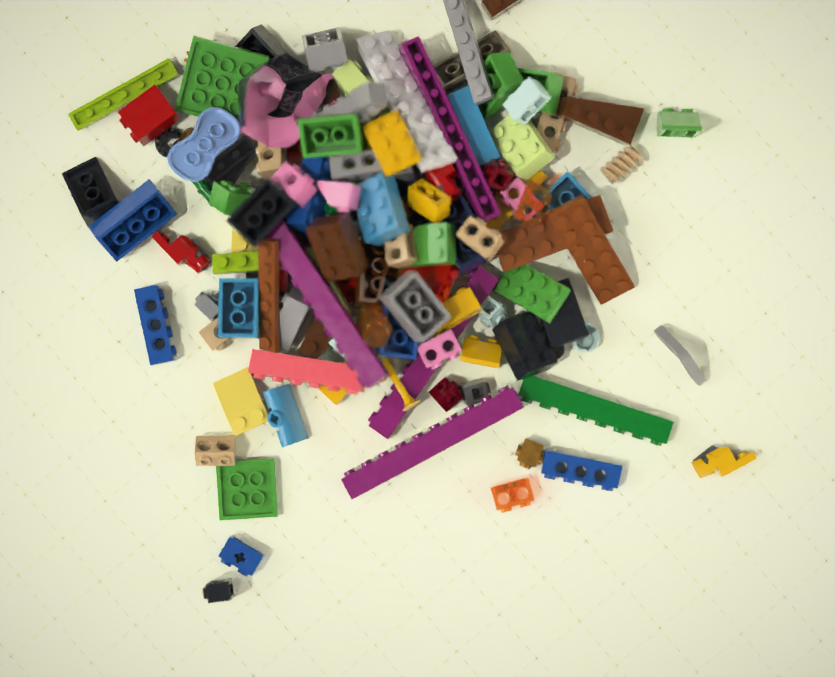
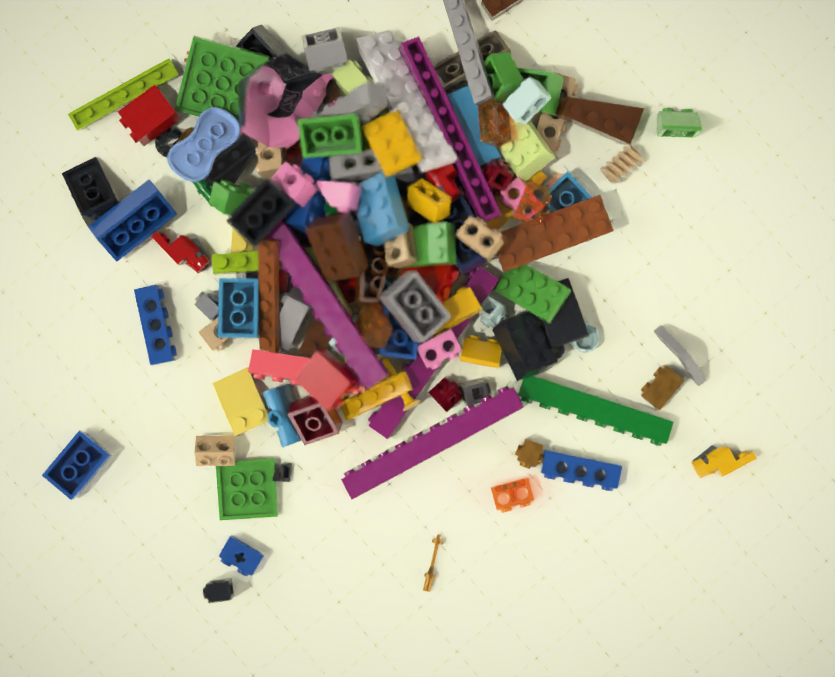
(76, 465): none -> blue brick
(283, 472): none -> black tile
(313, 421): none -> dark red brick
(326, 379): none -> brick
(376, 396): none -> yellow tile
(429, 576): none -> pearl gold piece
(494, 123): none -> clear orange brick
(591, 249): dark orange plate -> none
(661, 387): none -> pearl gold brick

